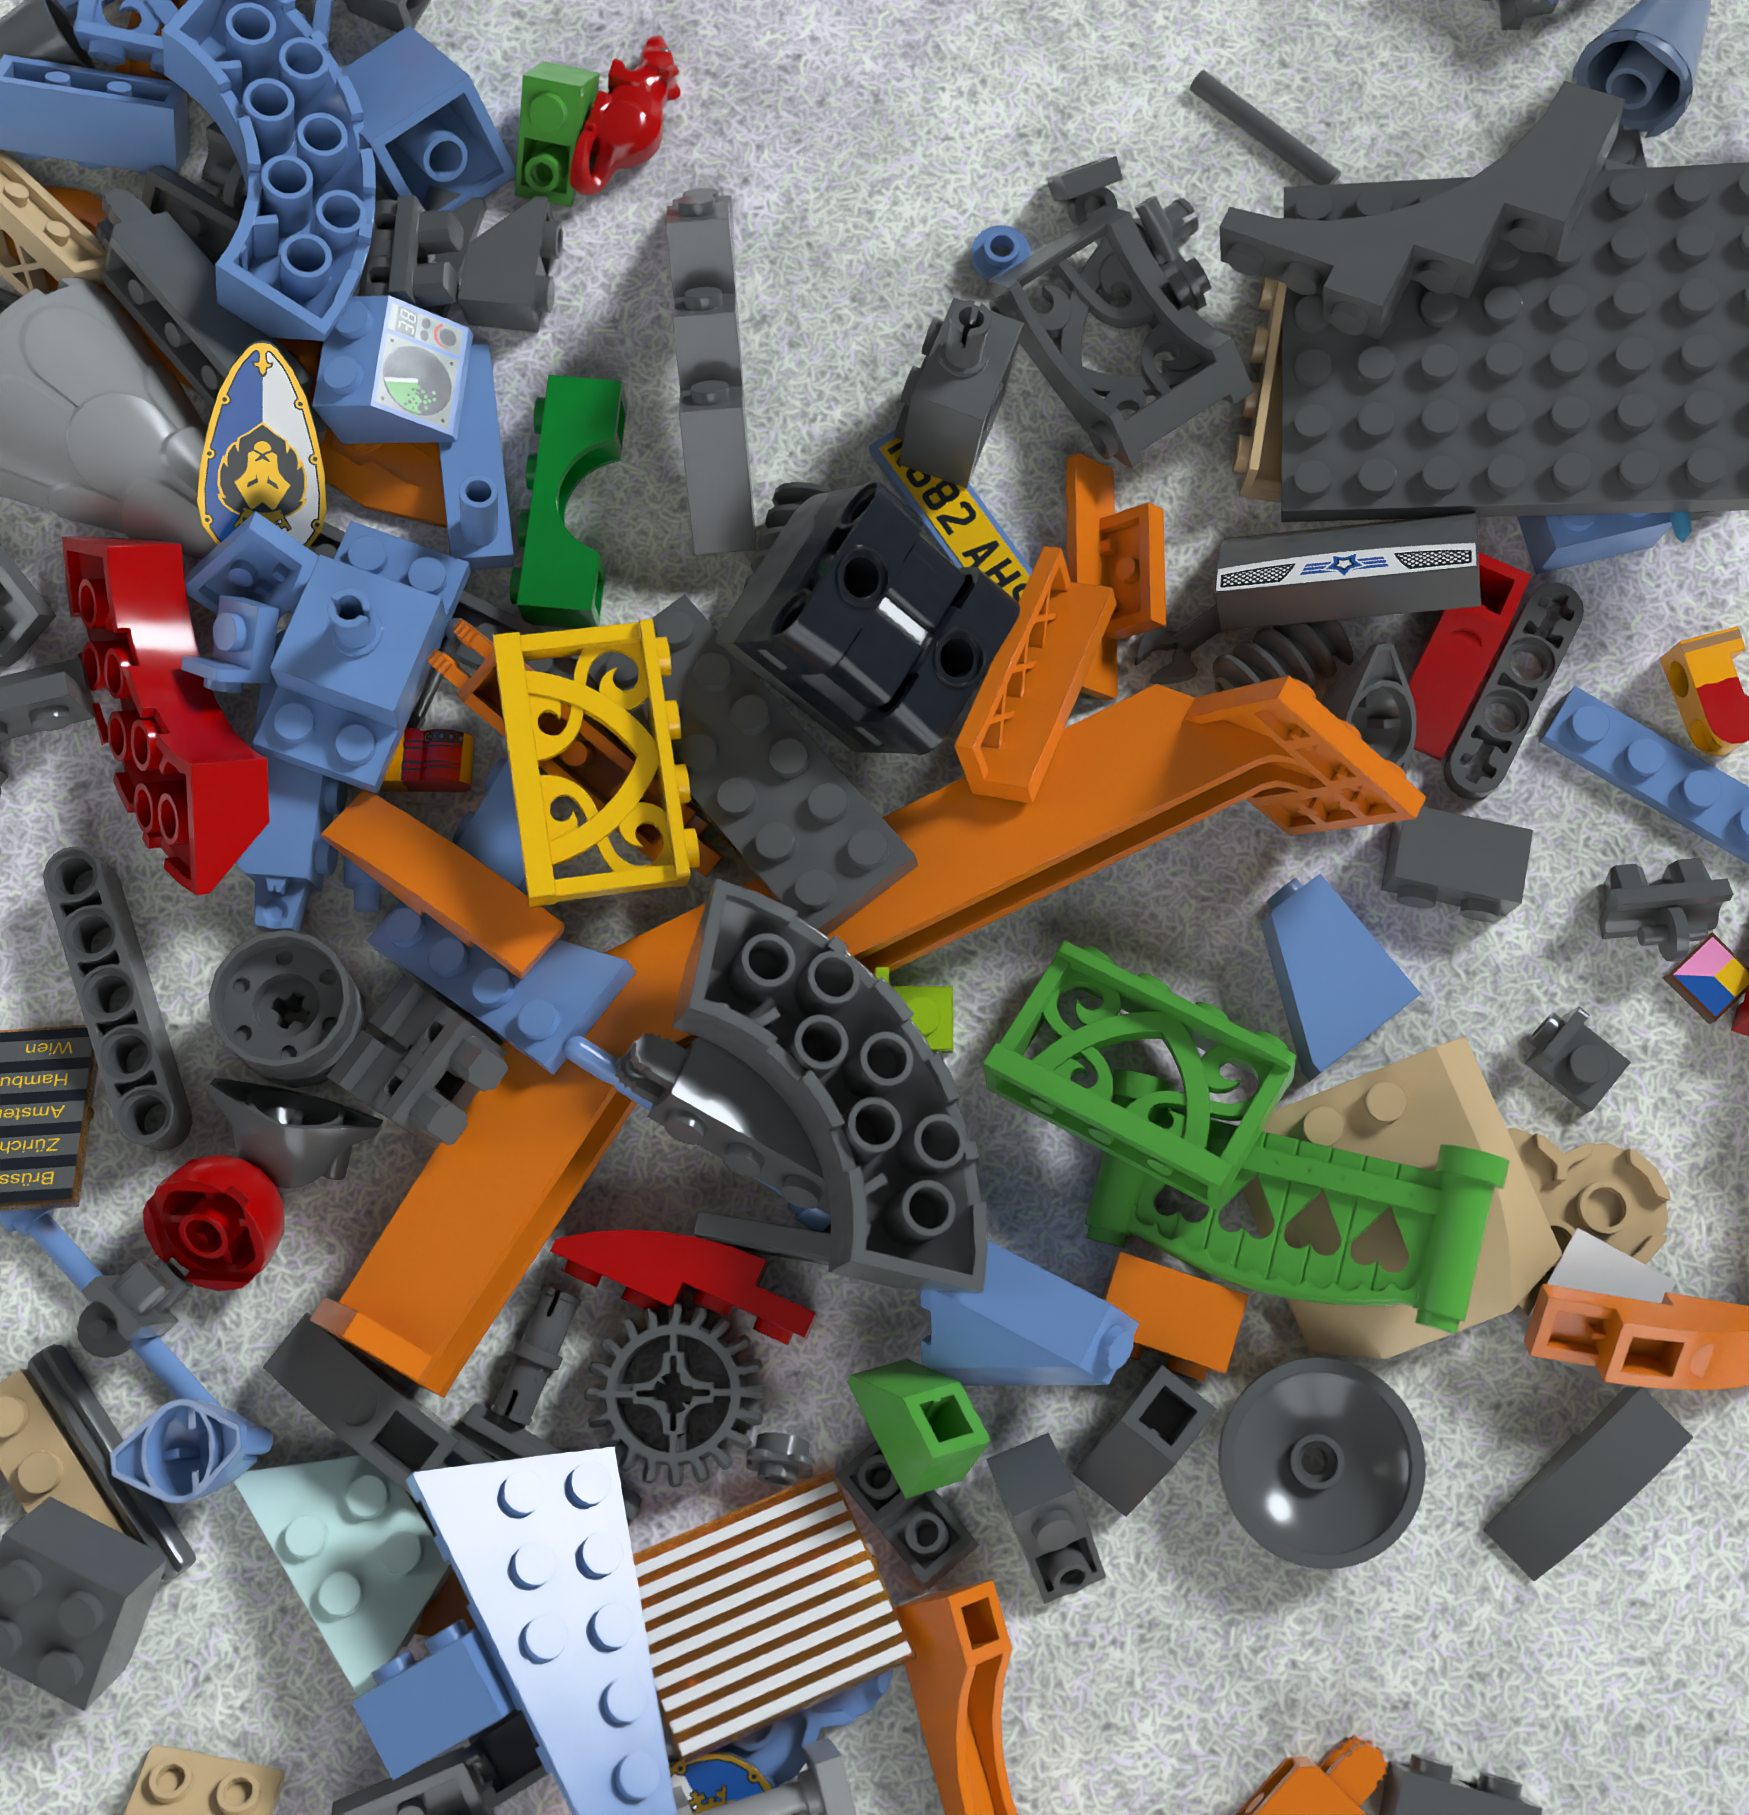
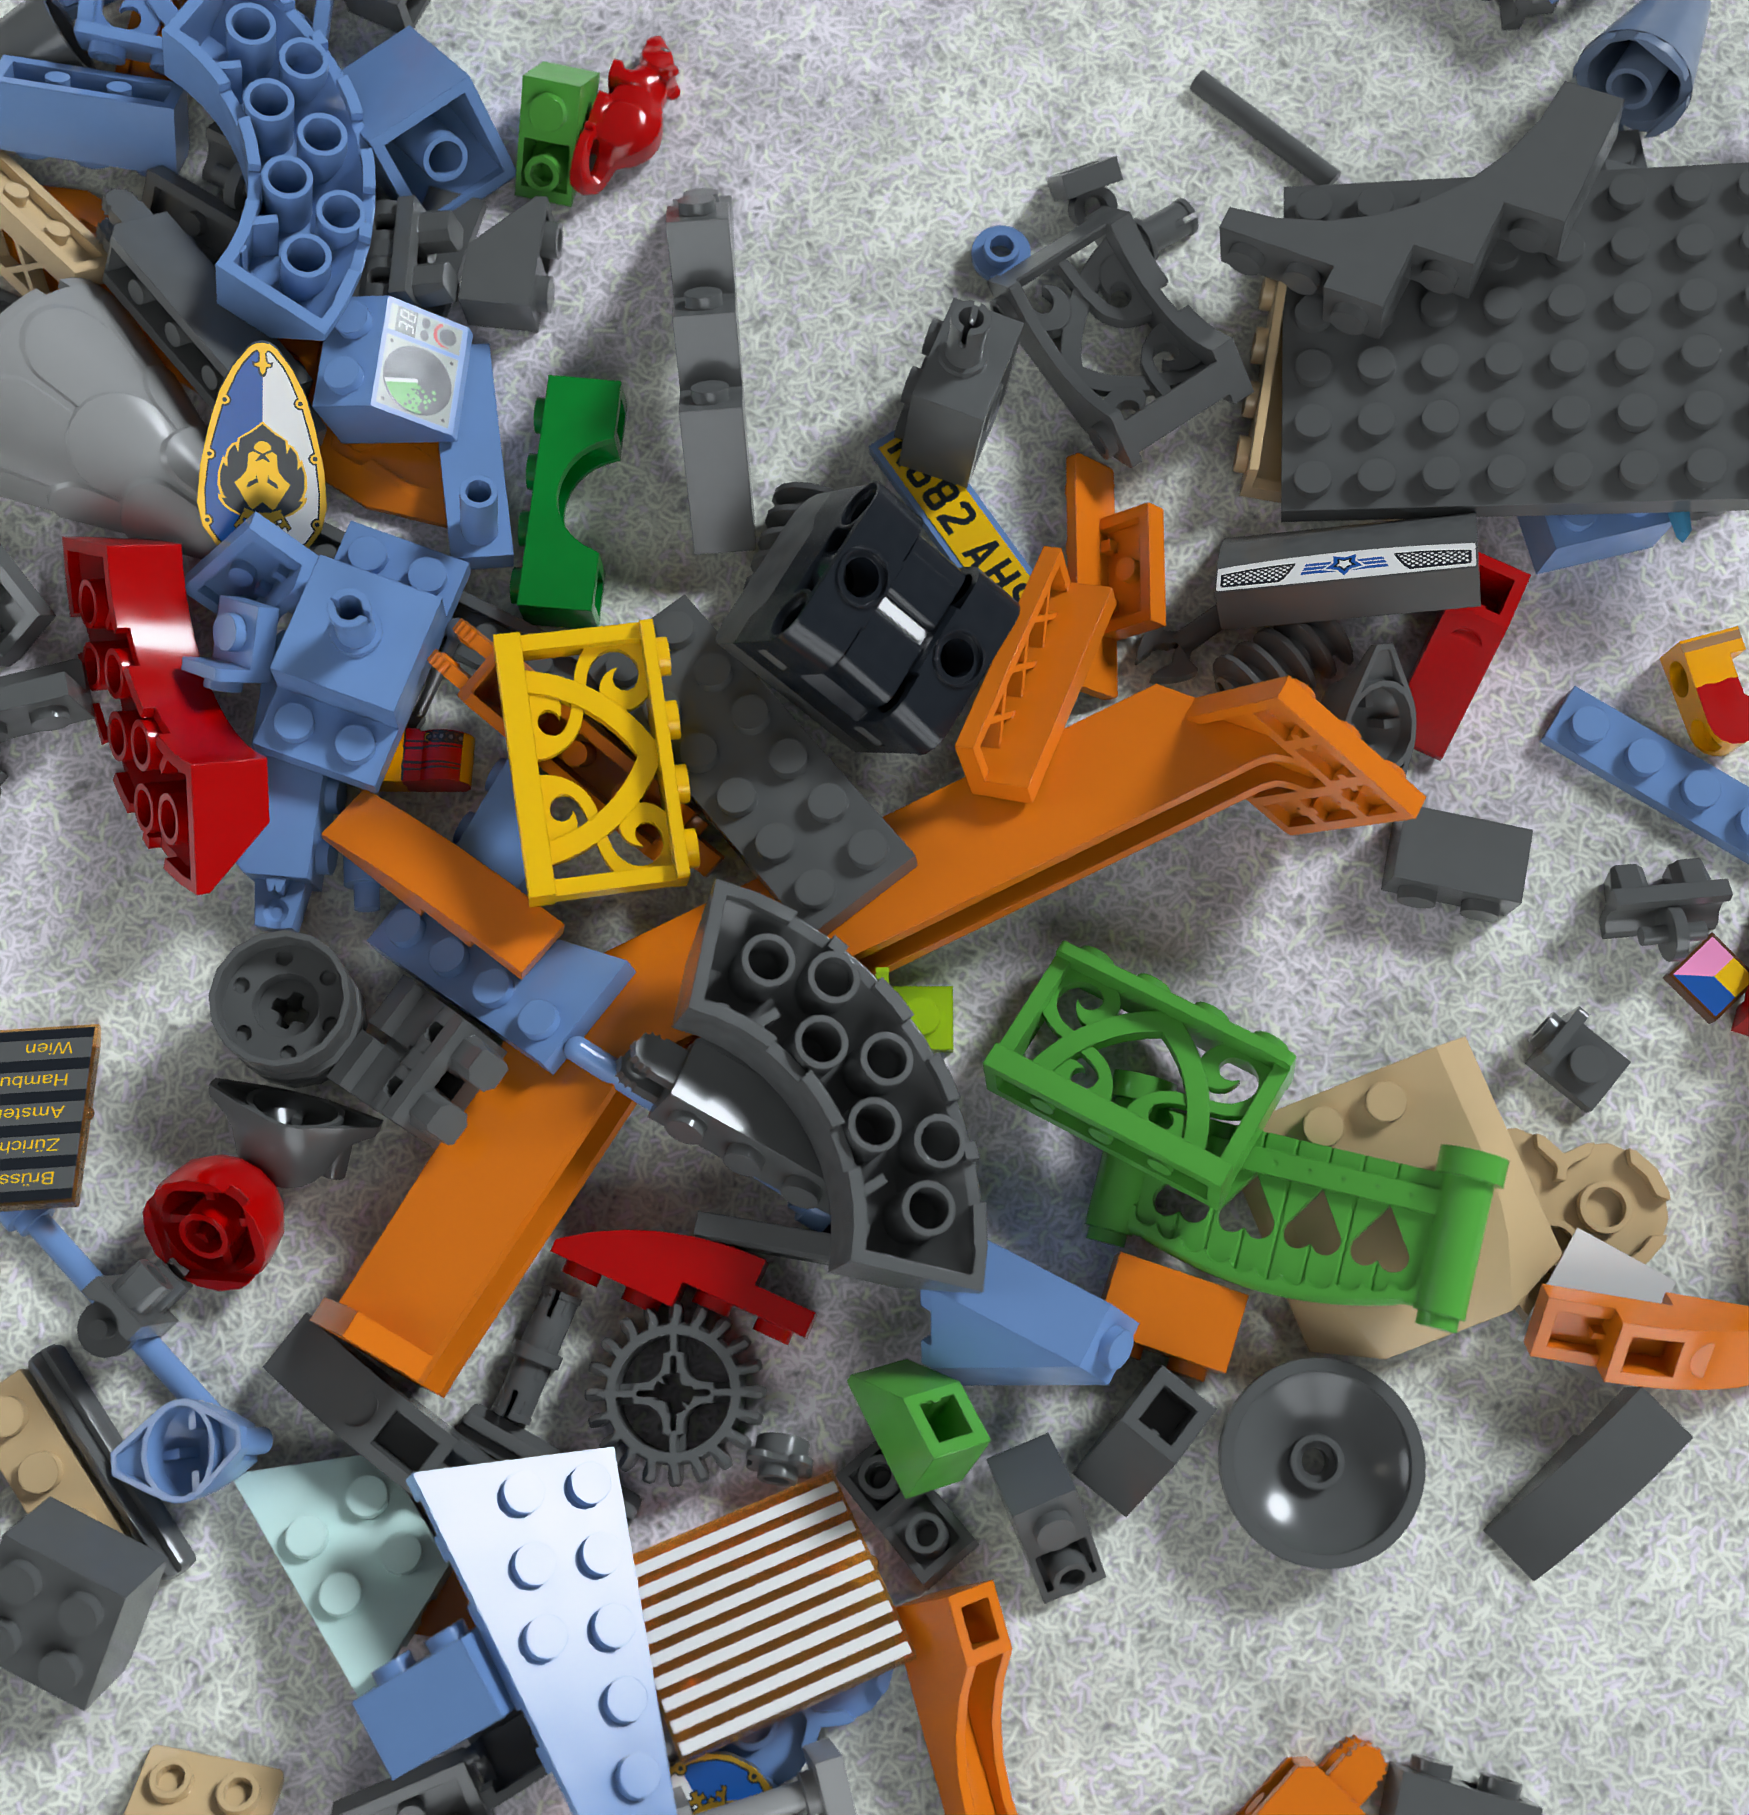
(95, 980): dark grey beam -> none
(1186, 279): dark grey plate -> none
(1329, 973): medium blue slope -> none
(1517, 693): dark grey beam -> none

